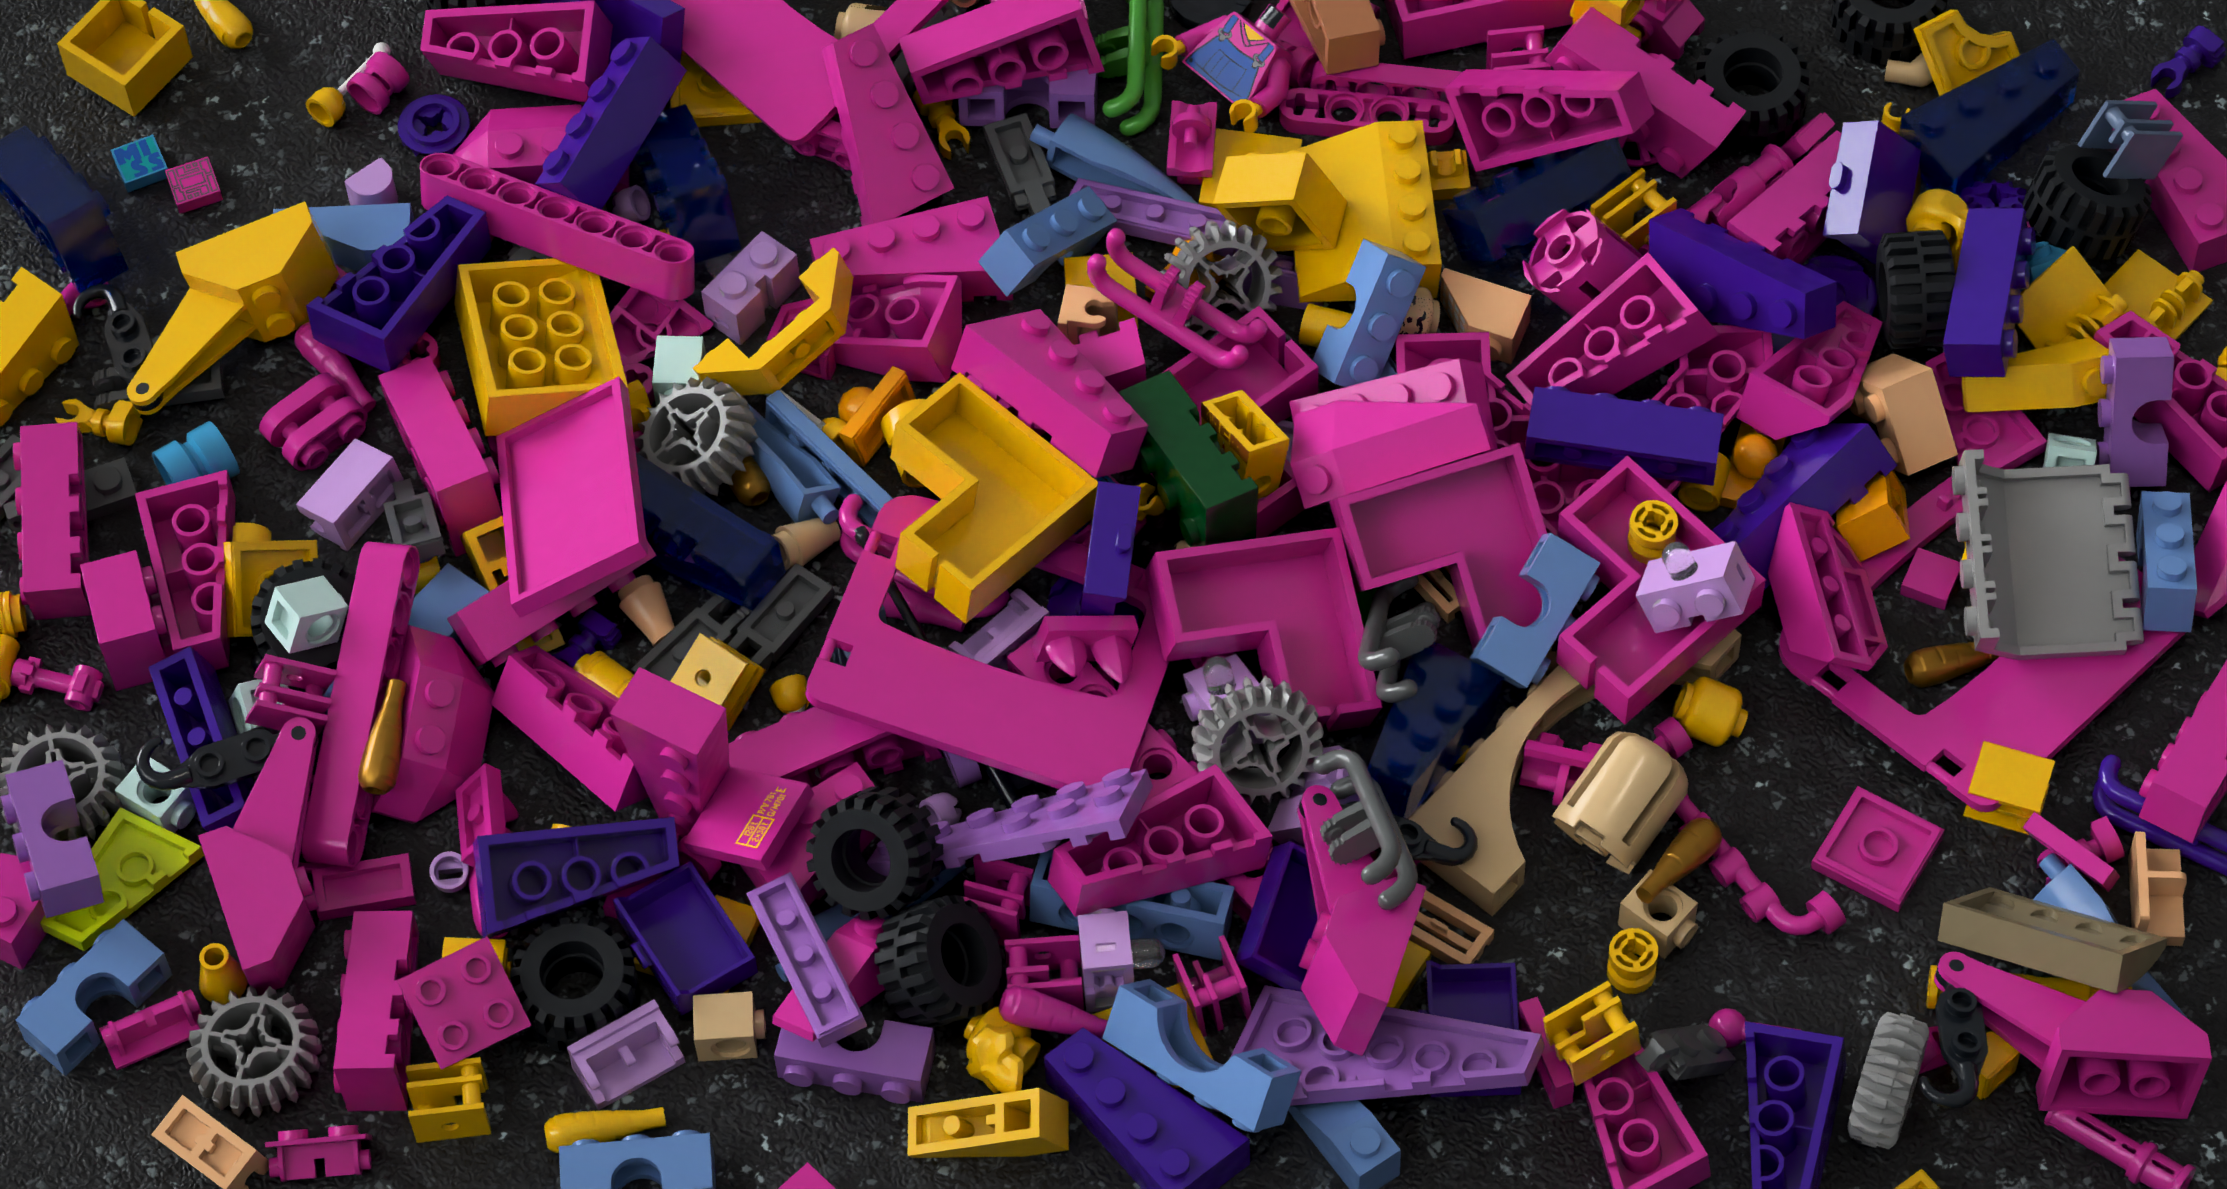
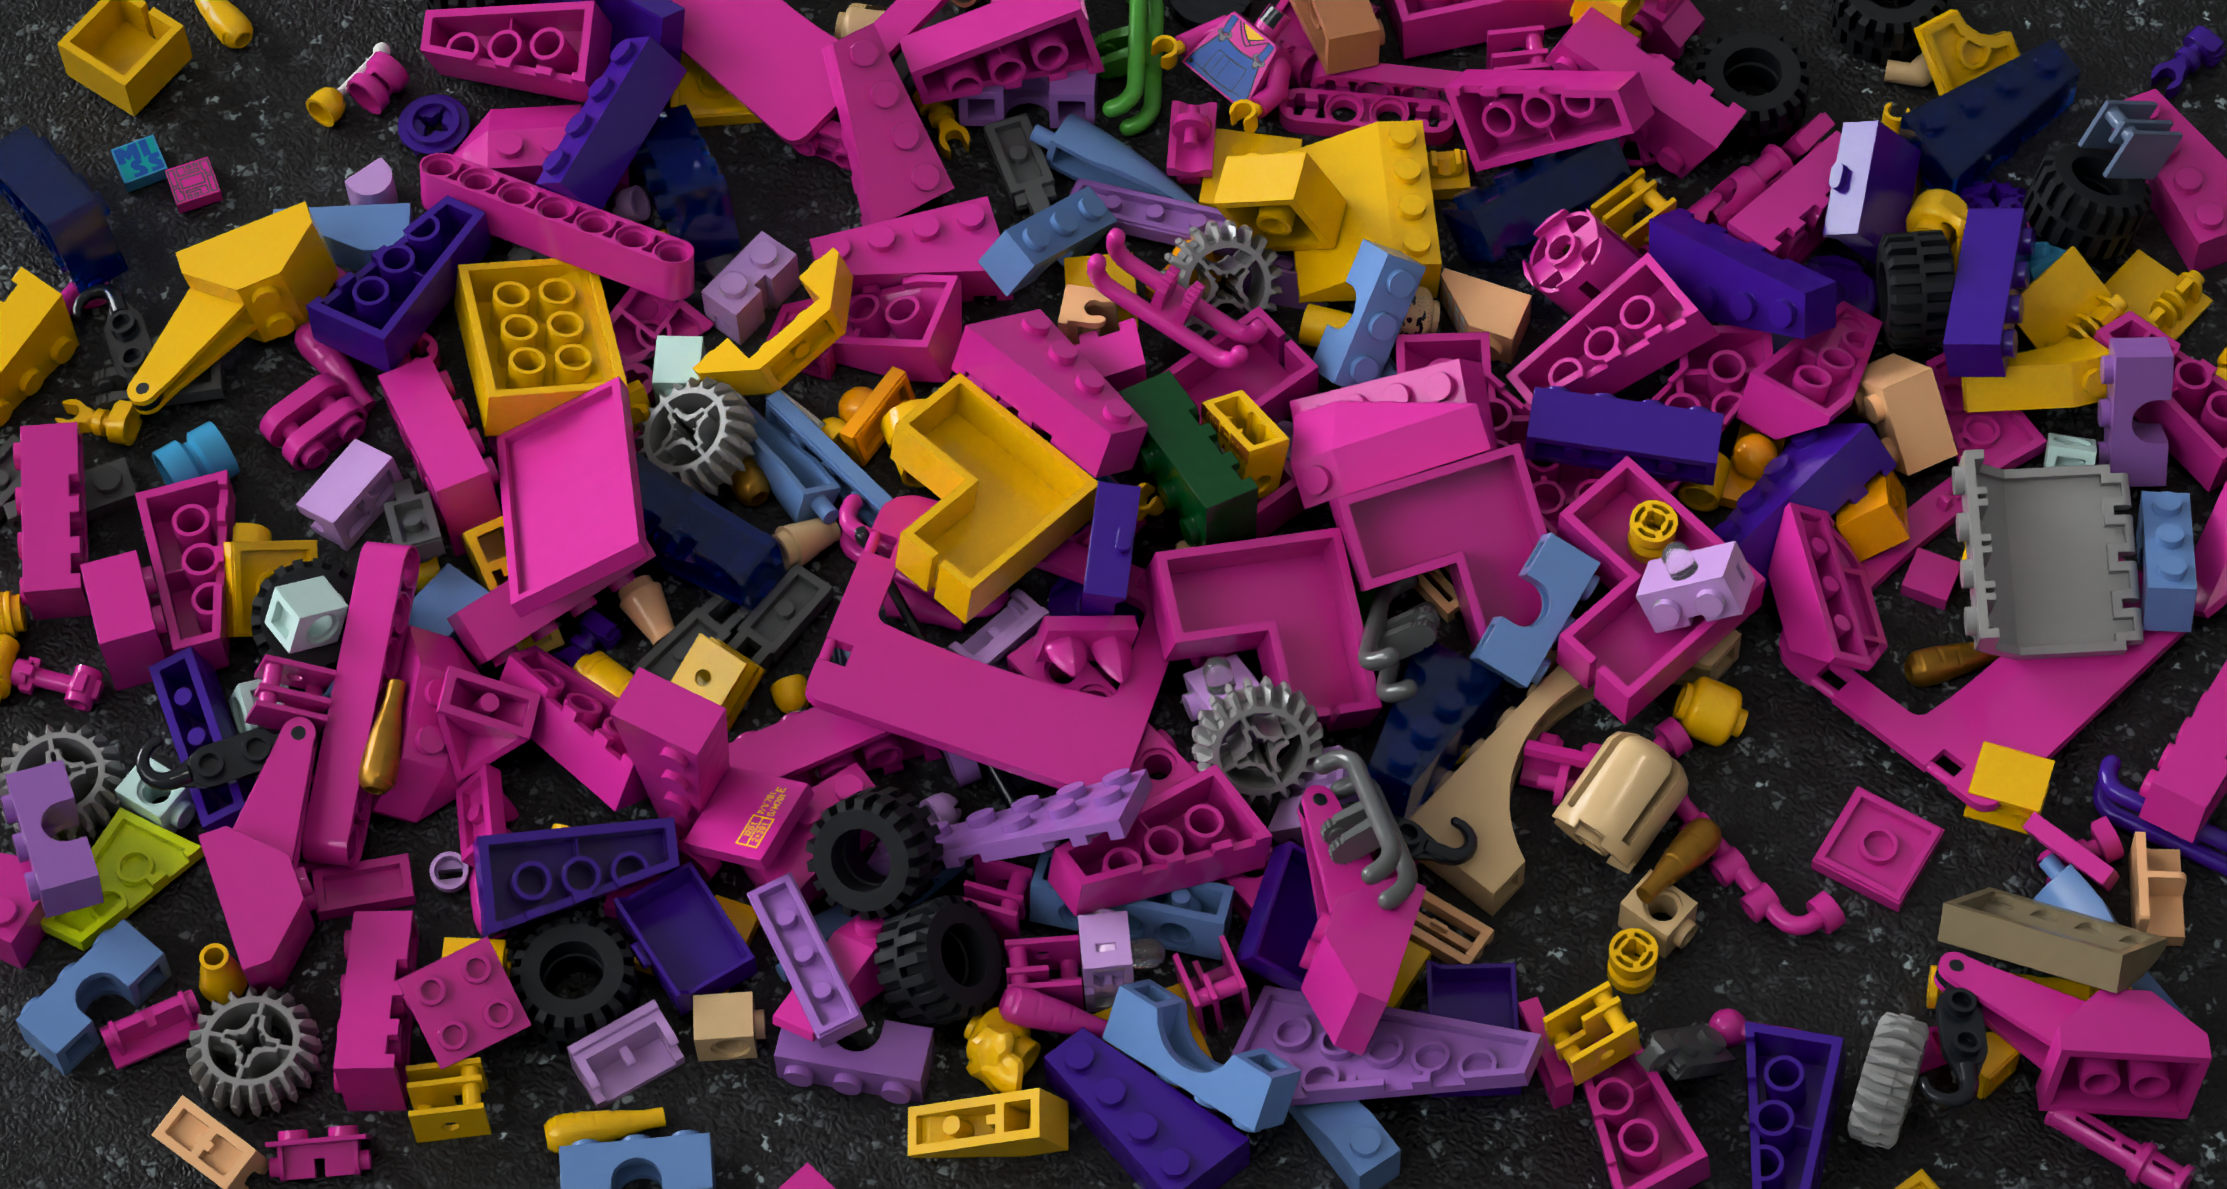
(482, 719): none -> dark pink slope

